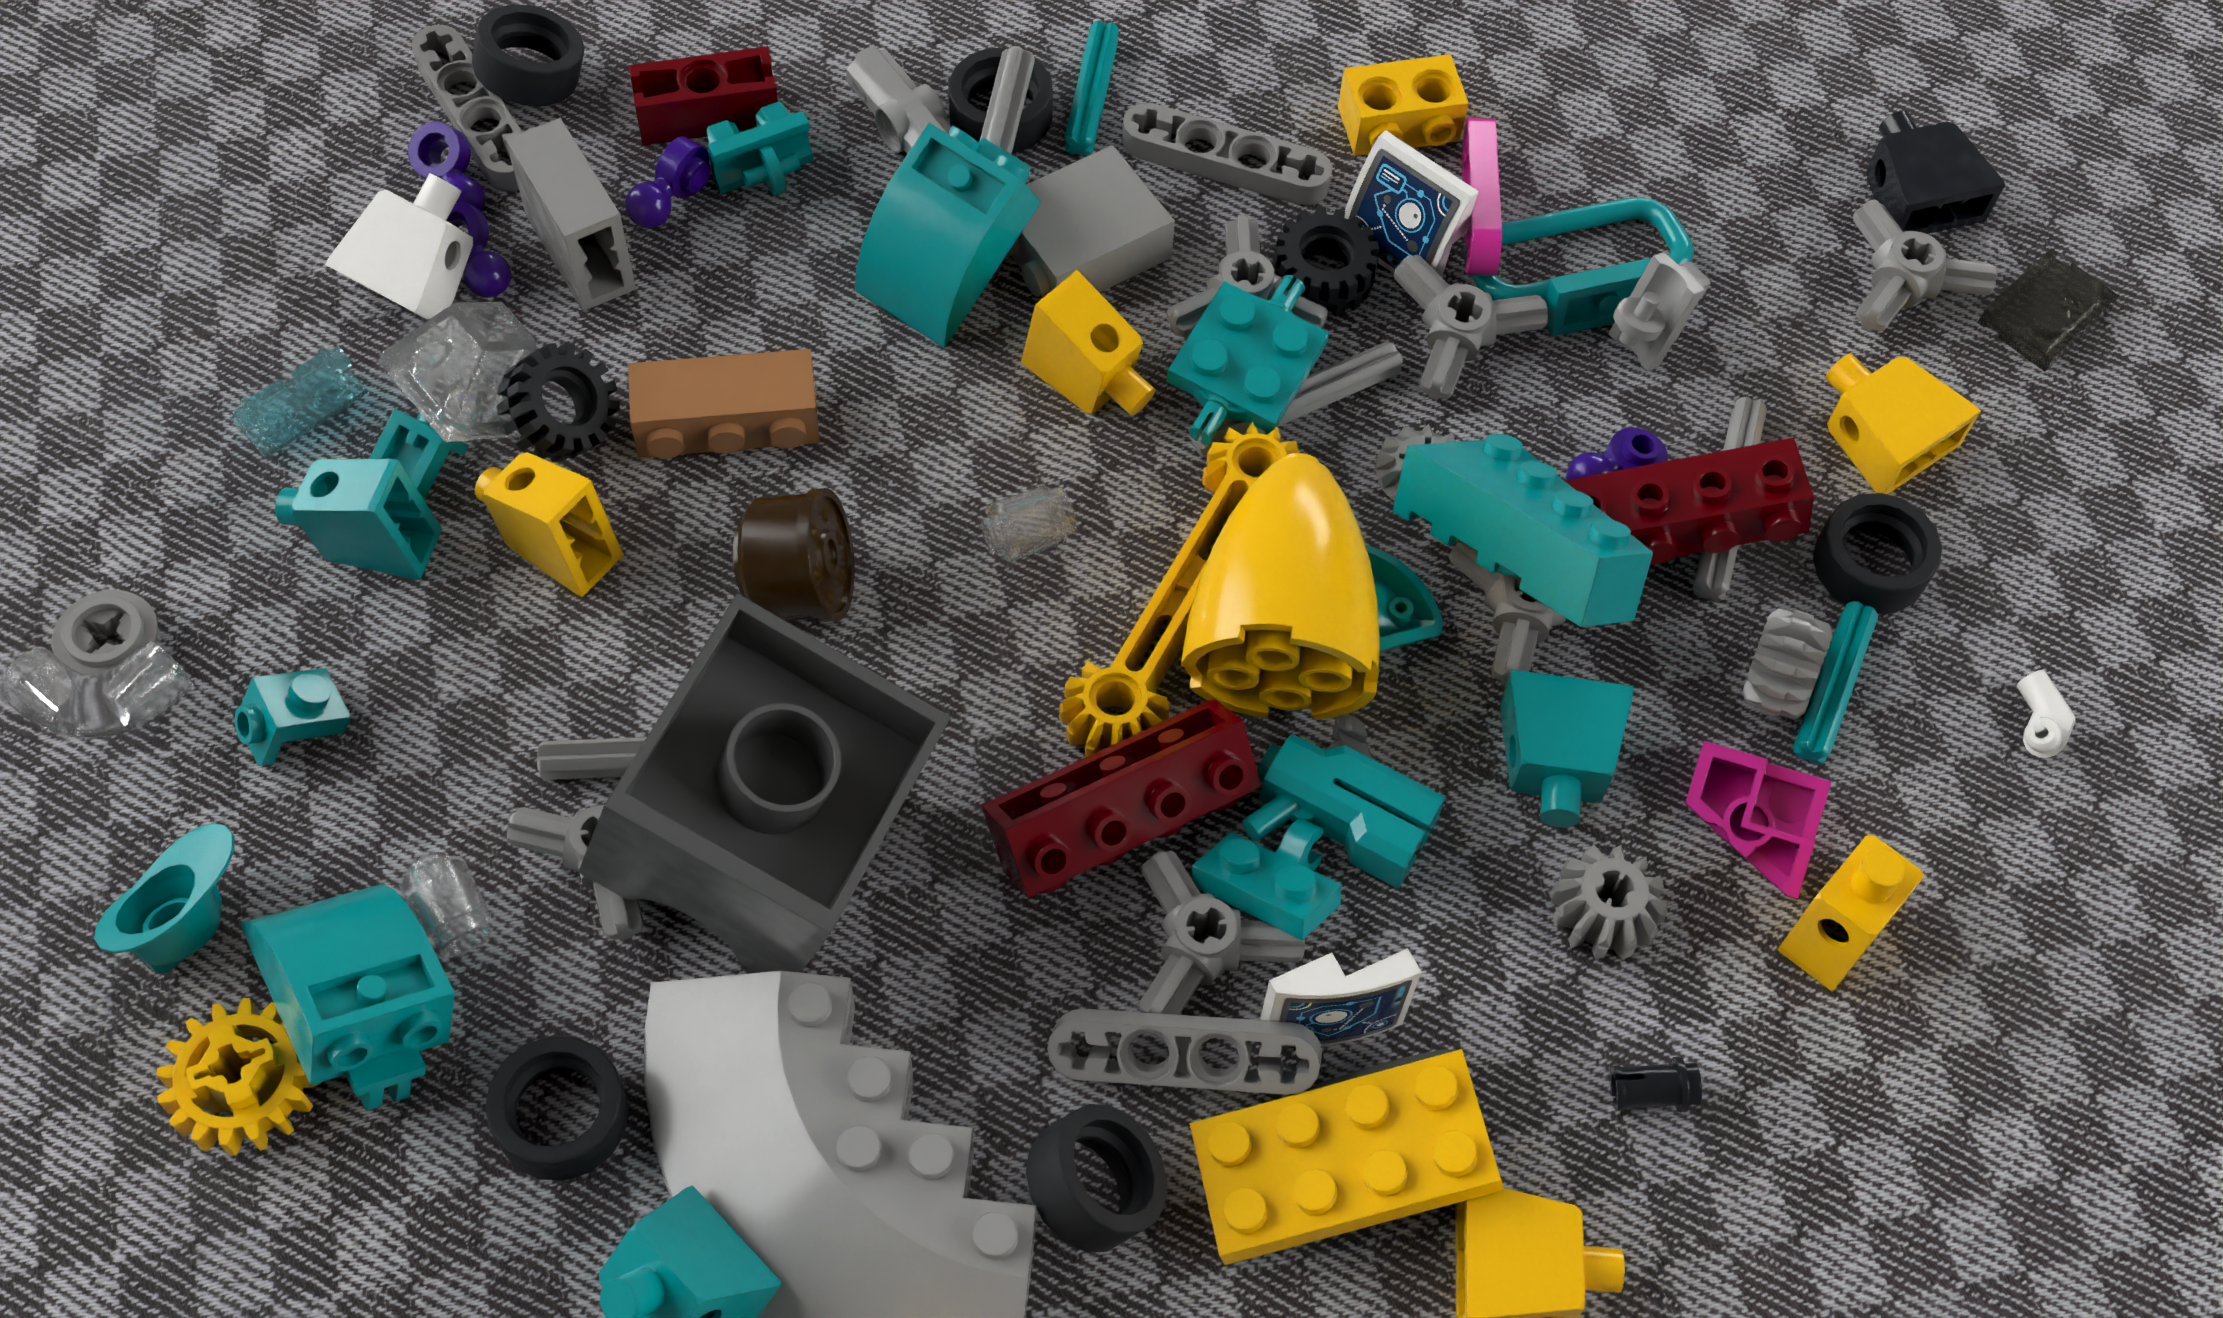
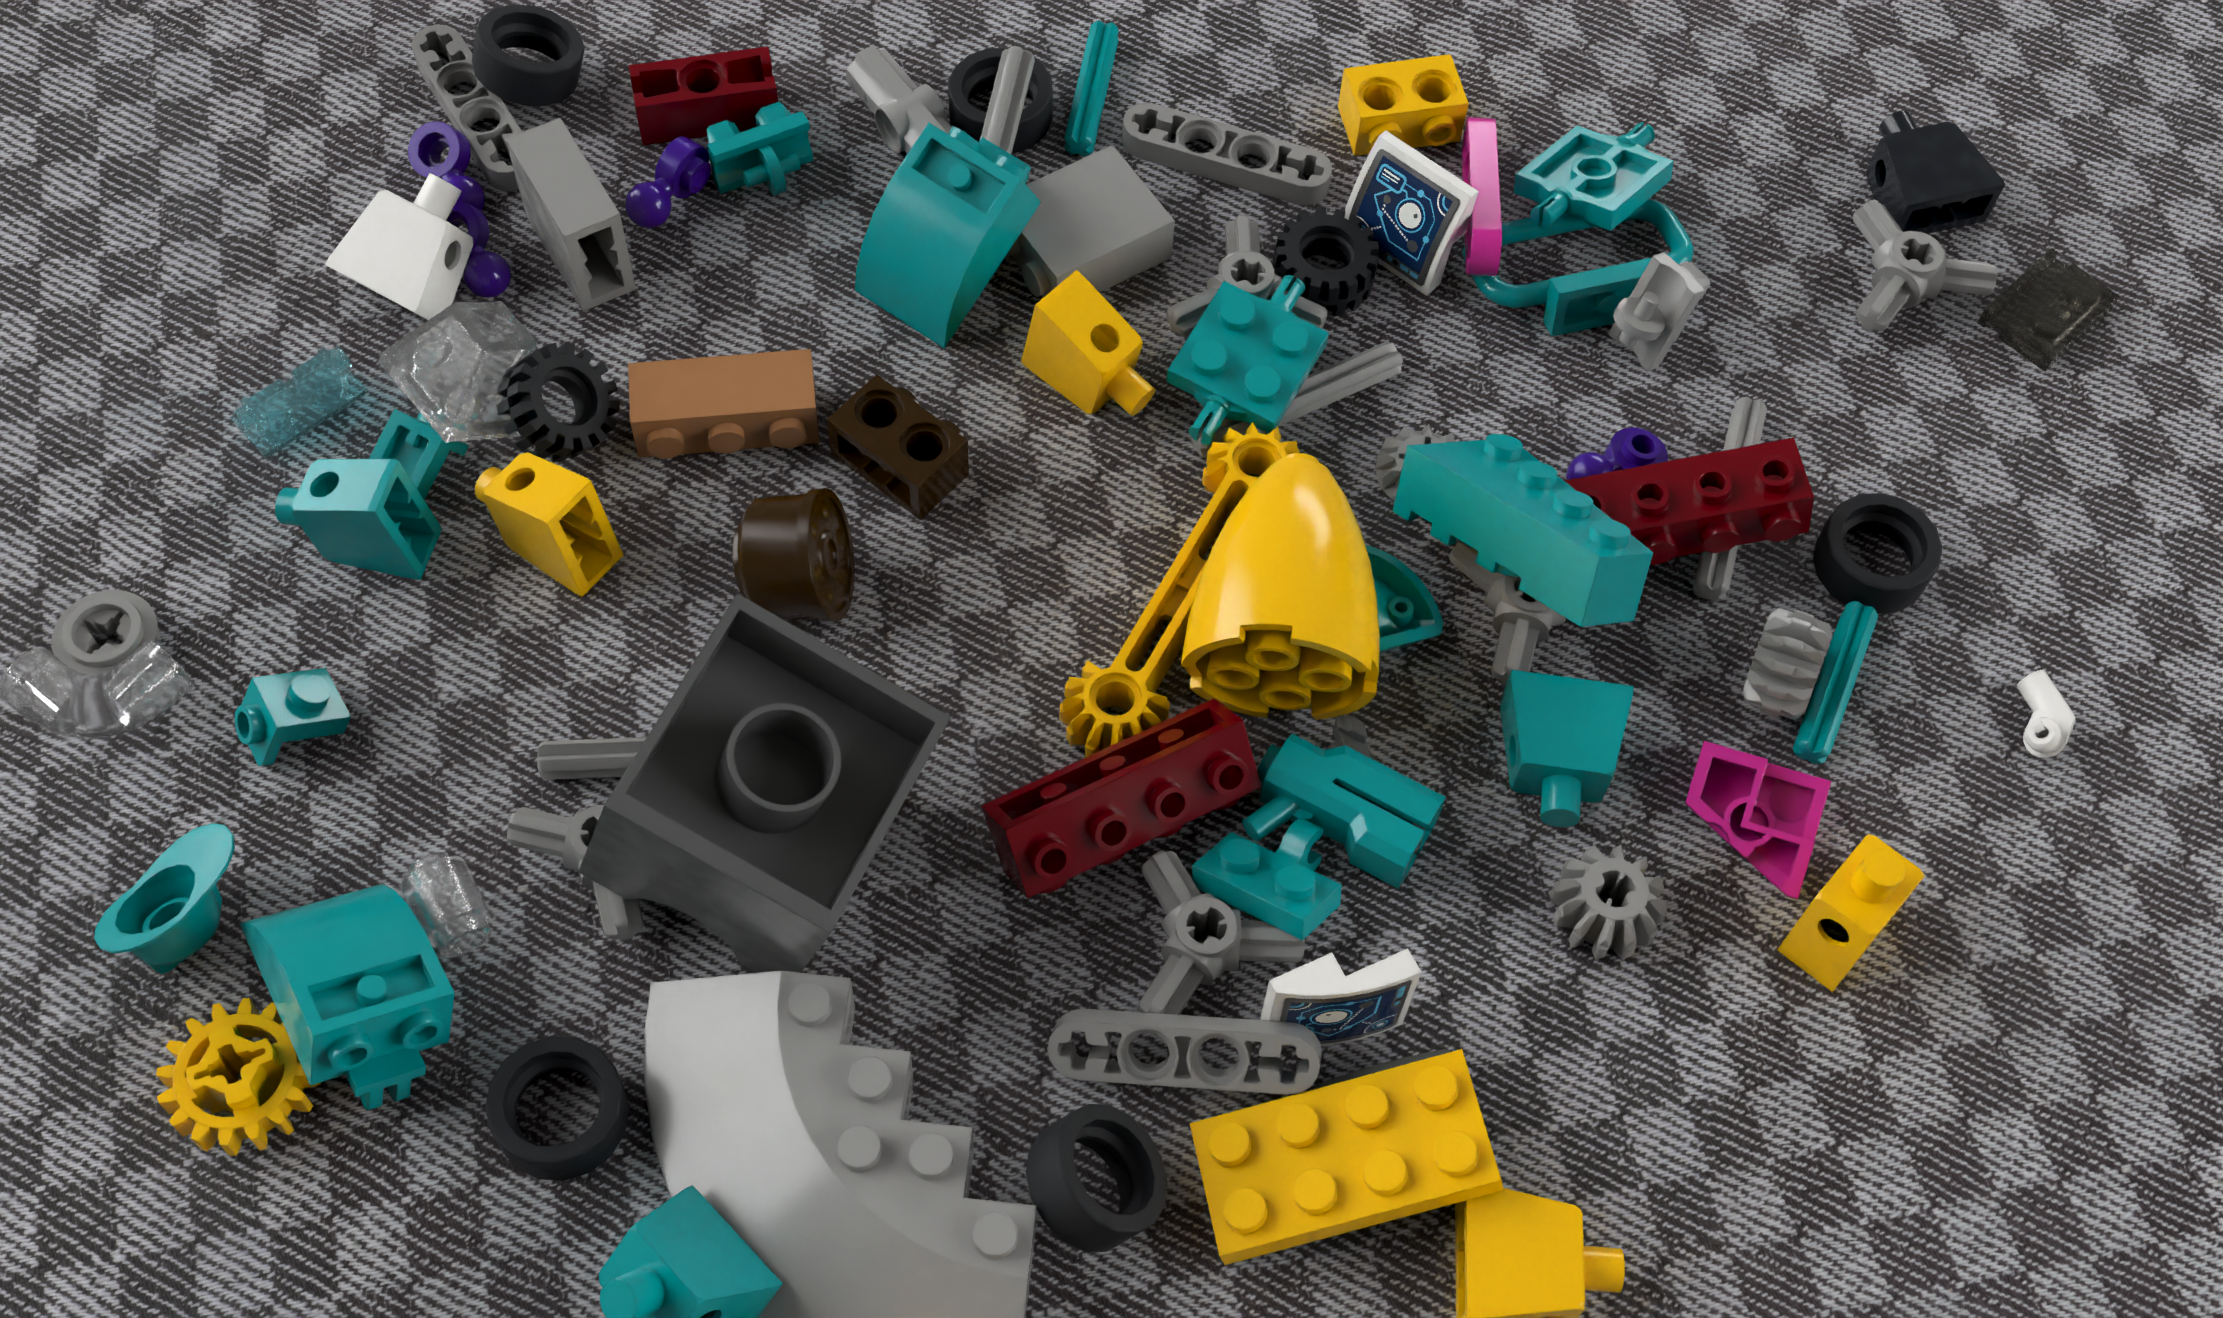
(891, 454): none -> dark brown brick
(1028, 522): clear brick -> none
(1461, 321): light grey bush -> none
(1593, 177): none -> teal plate
(1656, 1085): black pin -> none
(1895, 419): yellow torso -> none

